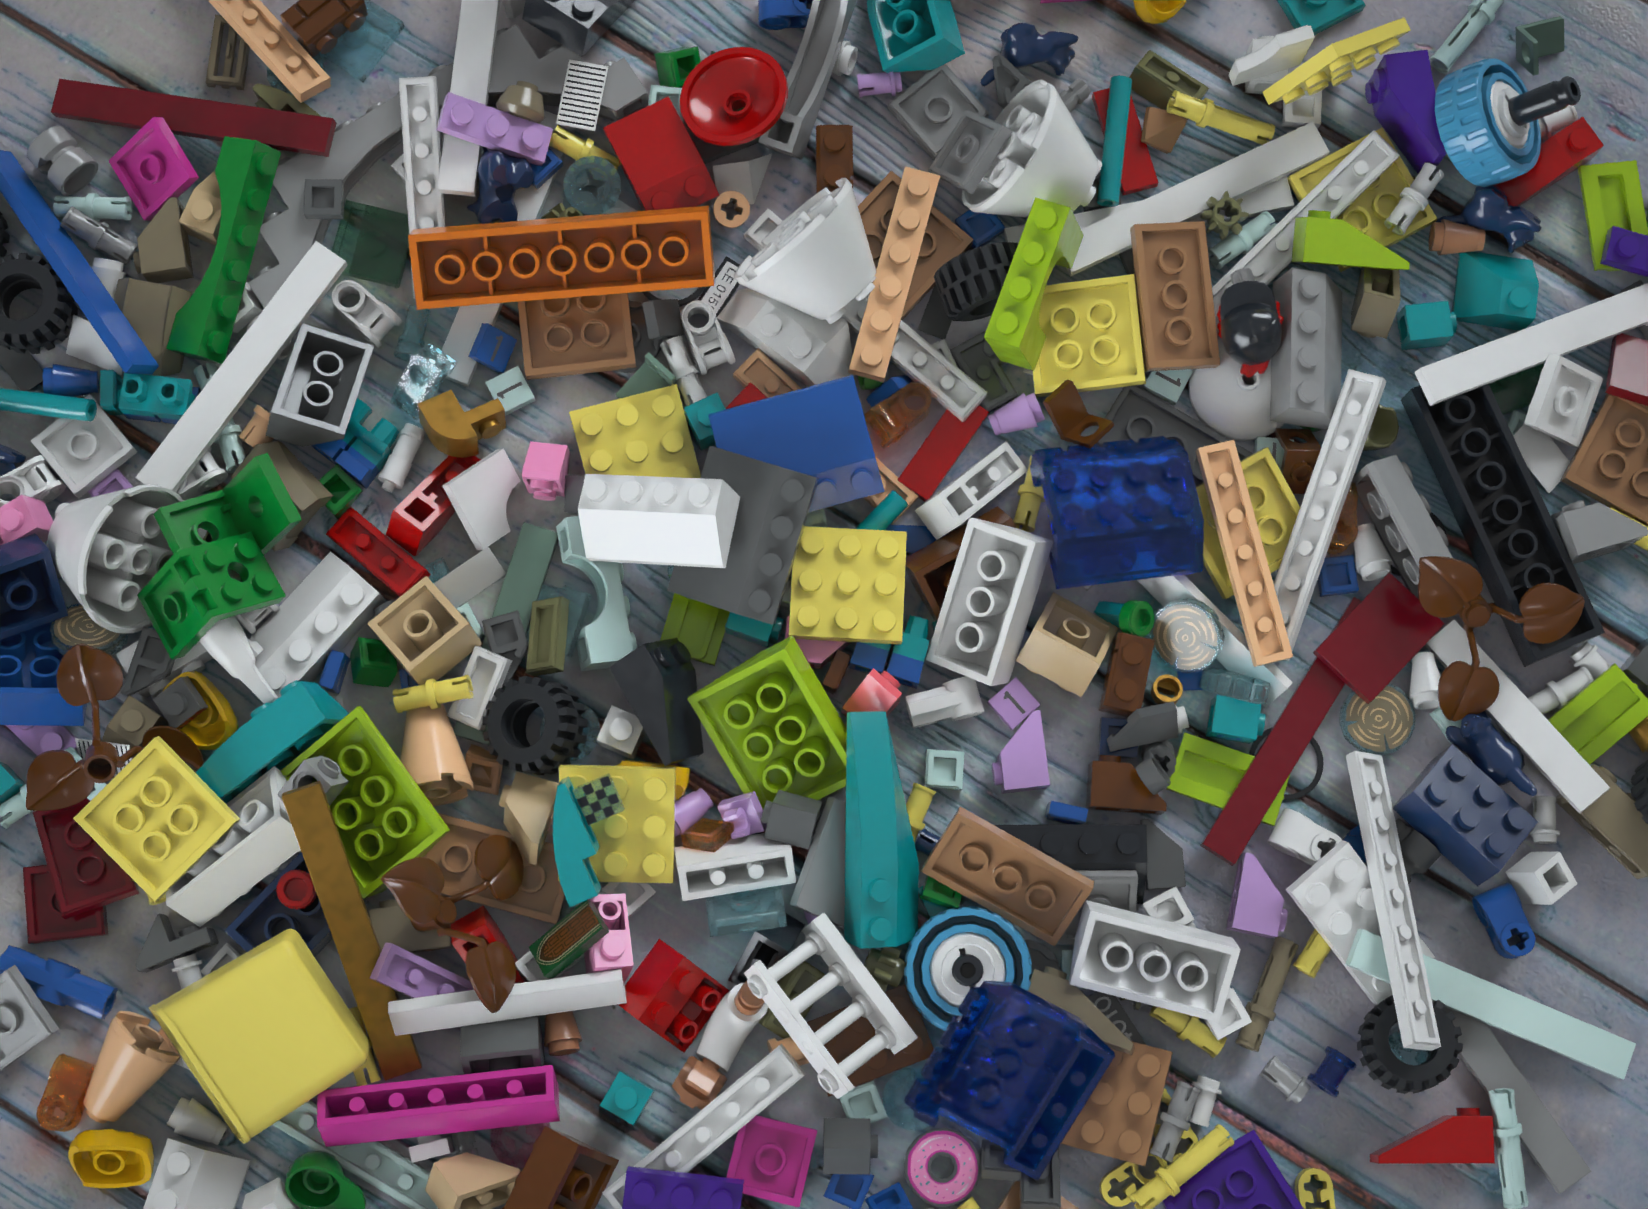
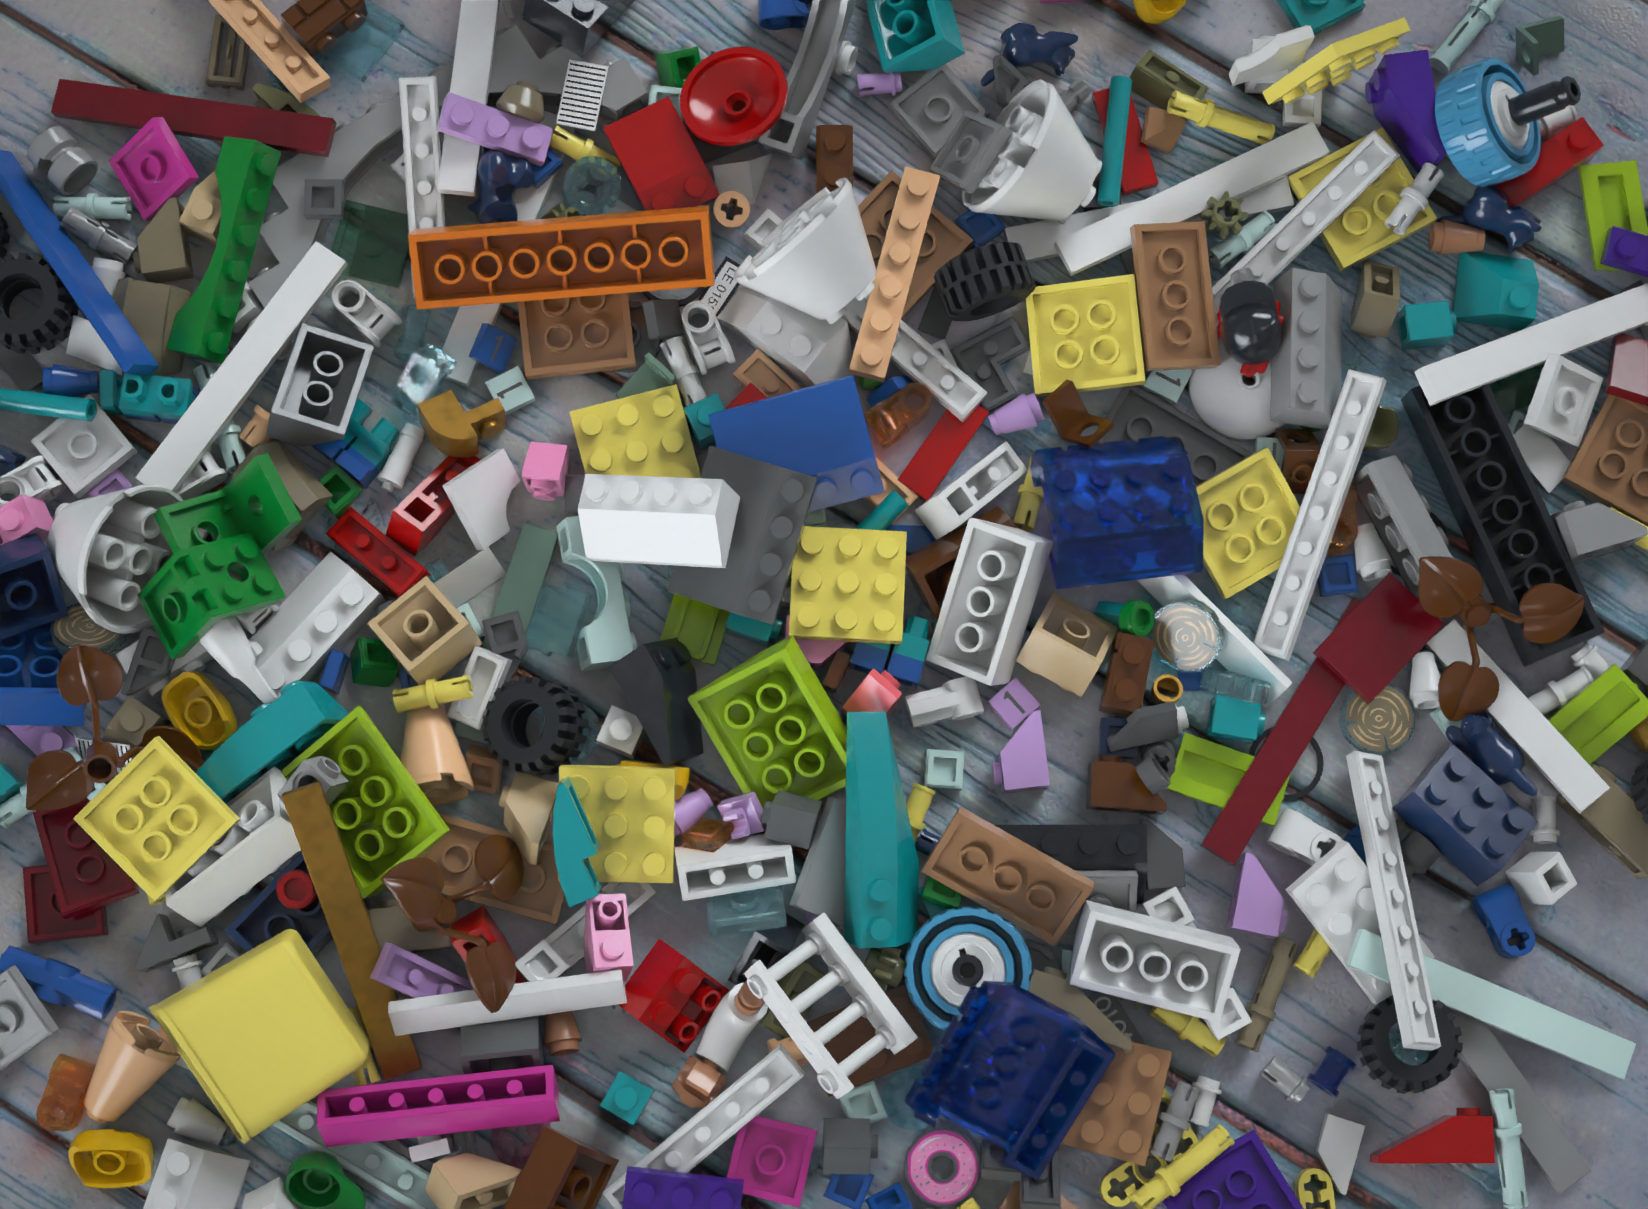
(180, 703): dark grey plate -> none
(547, 636): olive tile -> none
(568, 939): tile -> none
(598, 799): tile -> none
(1047, 240): lime arch -> none
(1066, 813): blue tile -> none
(1244, 553): light nougat plate -> none
(1338, 243): lime slope -> none
(1339, 1149): none -> white tile

